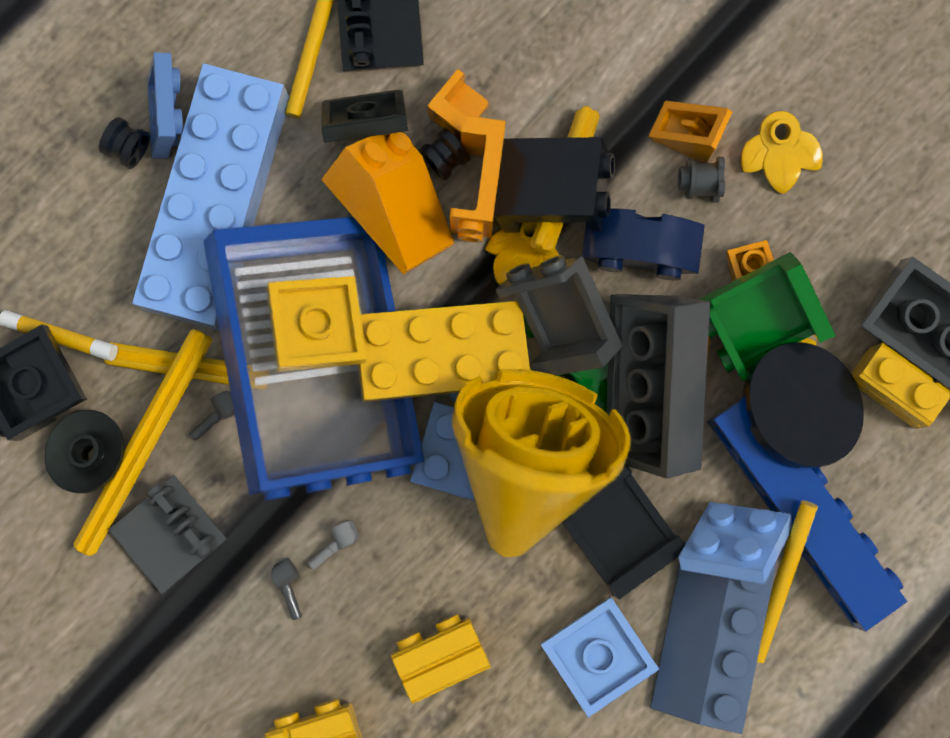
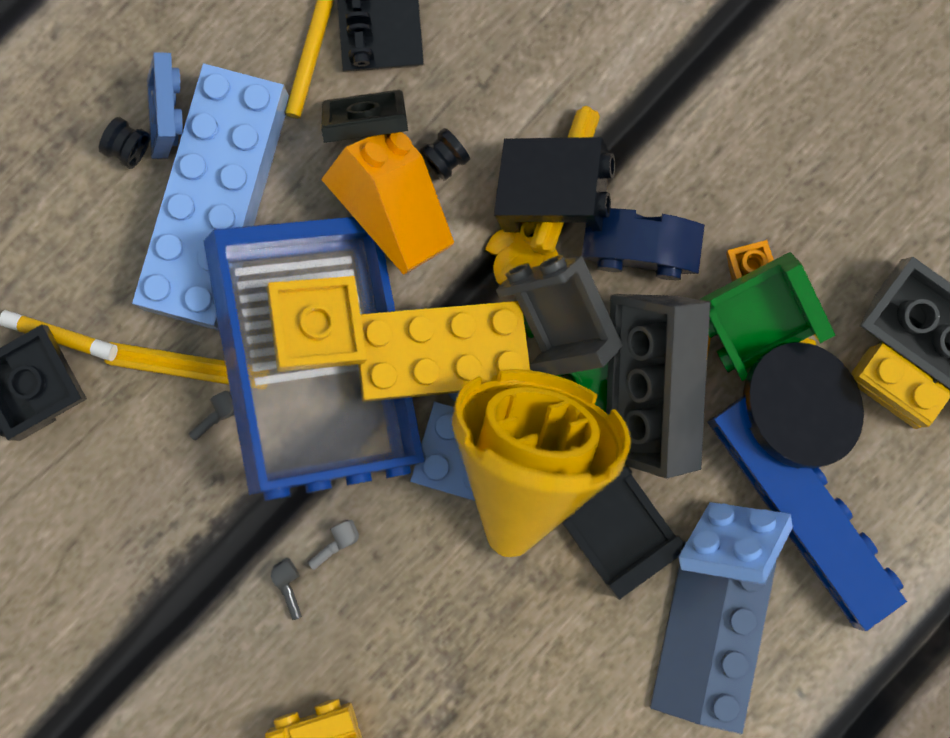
(69, 448): pearl dark grey dish -> none
(143, 442): yellow axle -> none
(167, 534): dark grey hinge -> none
(440, 658): yellow brick -> none
(455, 101): light orange panel -> none
(485, 139): light orange panel -> none
(599, 656): light blue plate -> none
(690, 128): light orange slope -> none
(702, 179): dark grey brick -> none
(784, 157): yellow plate -> none
(786, 572): yellow bar -> none

